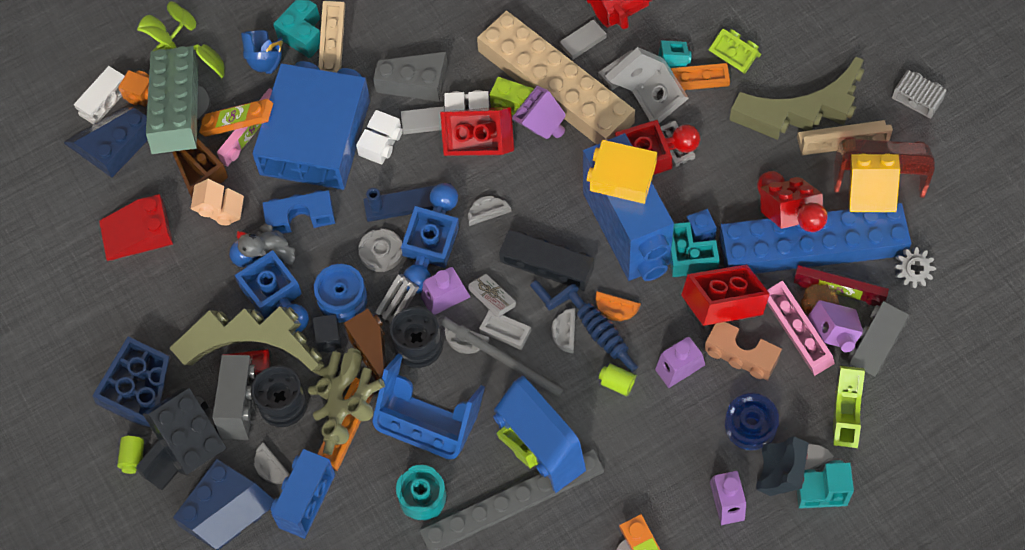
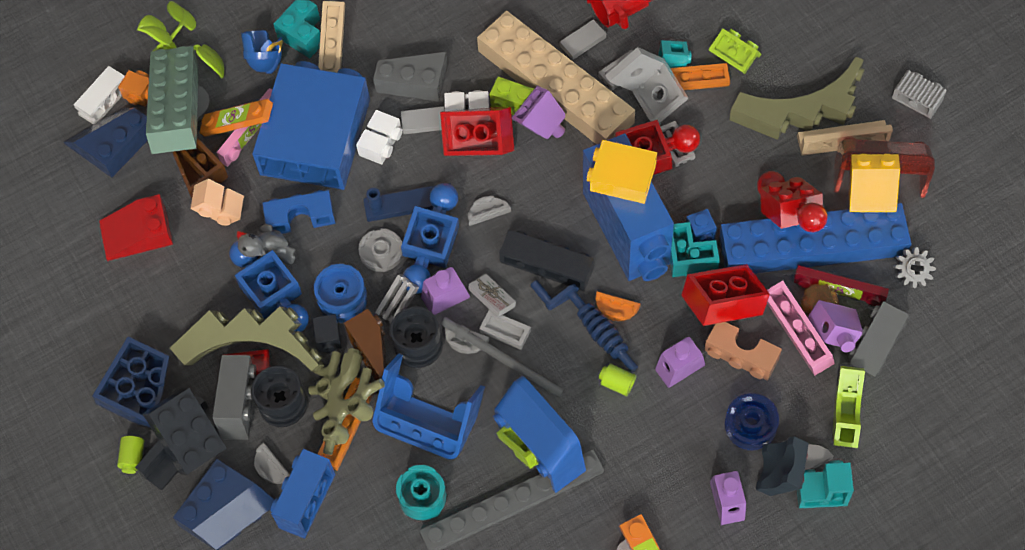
(563, 330): light grey tile -> none

